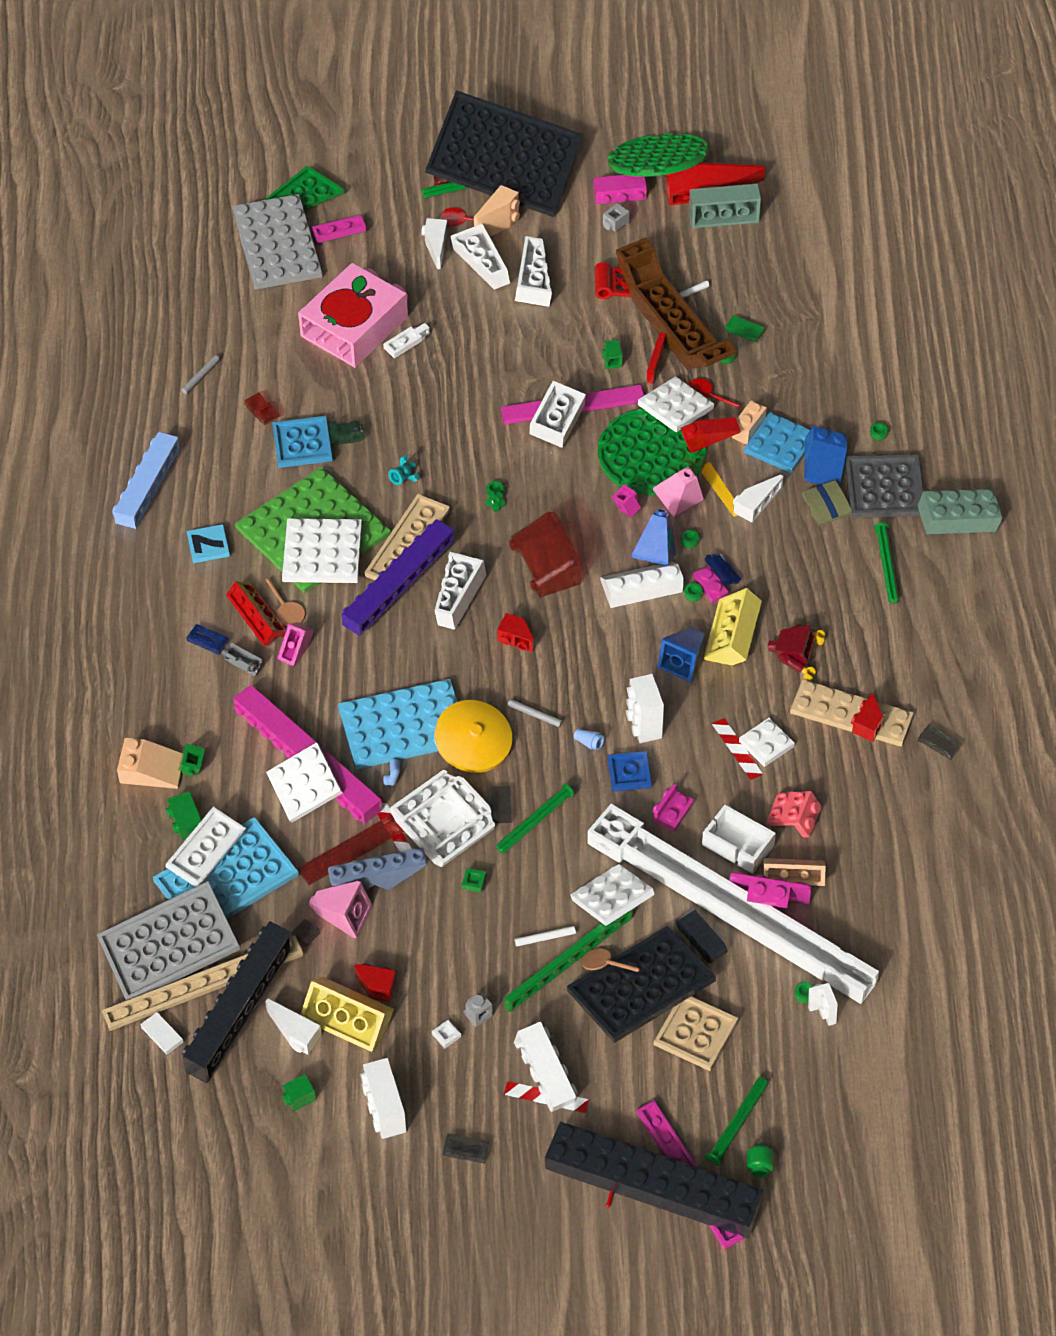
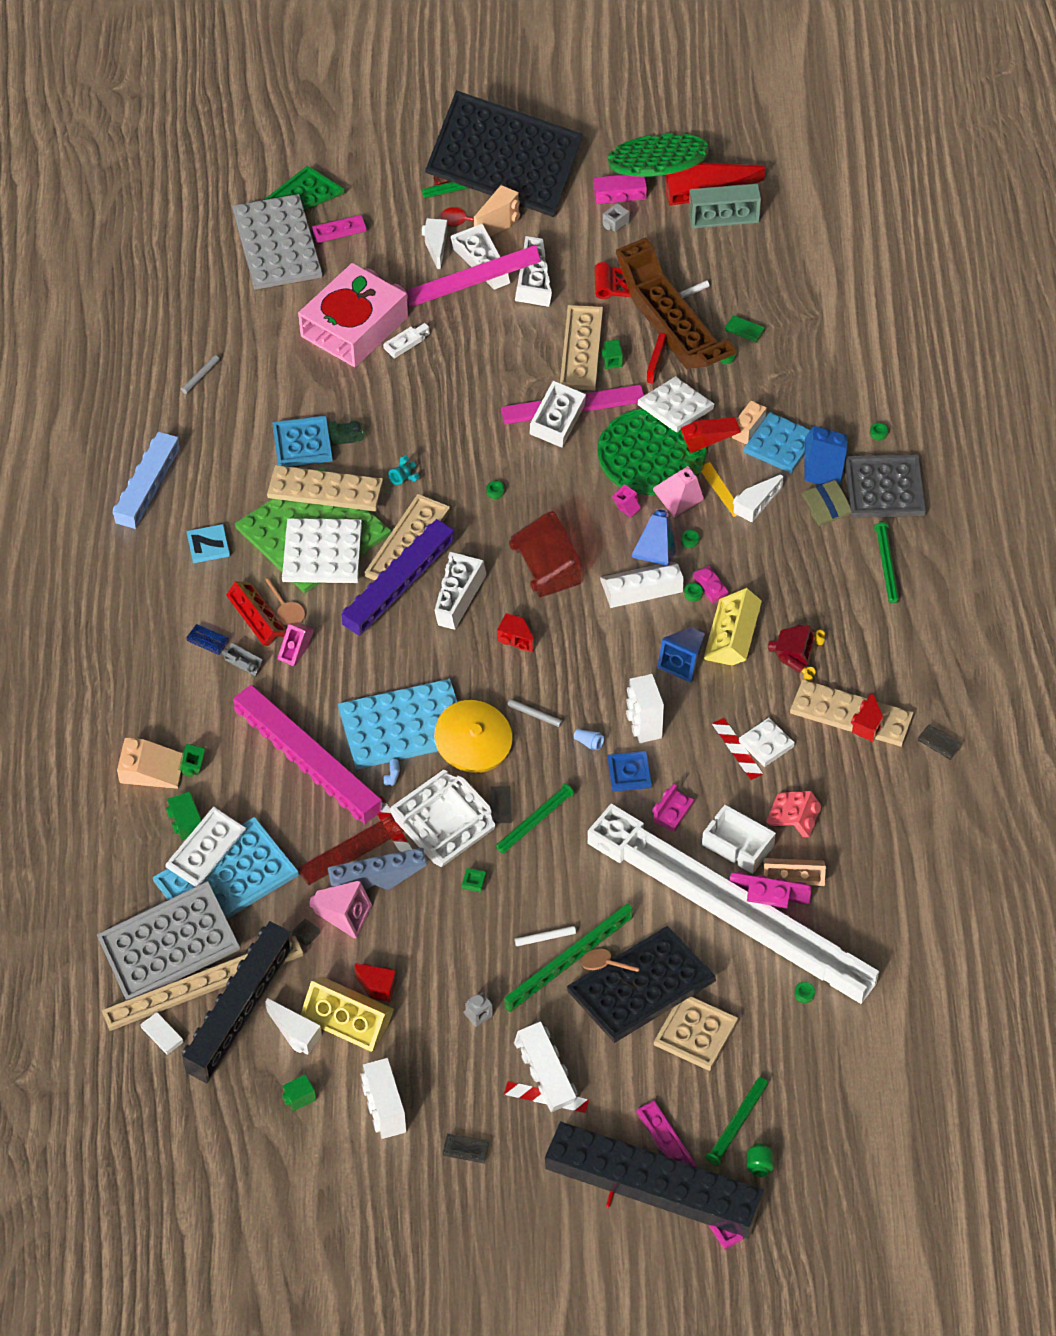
(261, 409): clear red slope -> none
(304, 782): white plate -> none
(325, 488): none -> tan plate
(446, 1034): white tile -> none
(473, 276): none -> dark pink tile
(495, 500): green plant -> none
(581, 347): none -> tan plate
(612, 894): white plate -> none
(701, 936): black beam -> none
(705, 388): red piece -> none
(722, 569): clear blue tile -> none
(822, 998): white bracket -> none
(959, 511): sand green brick -> none

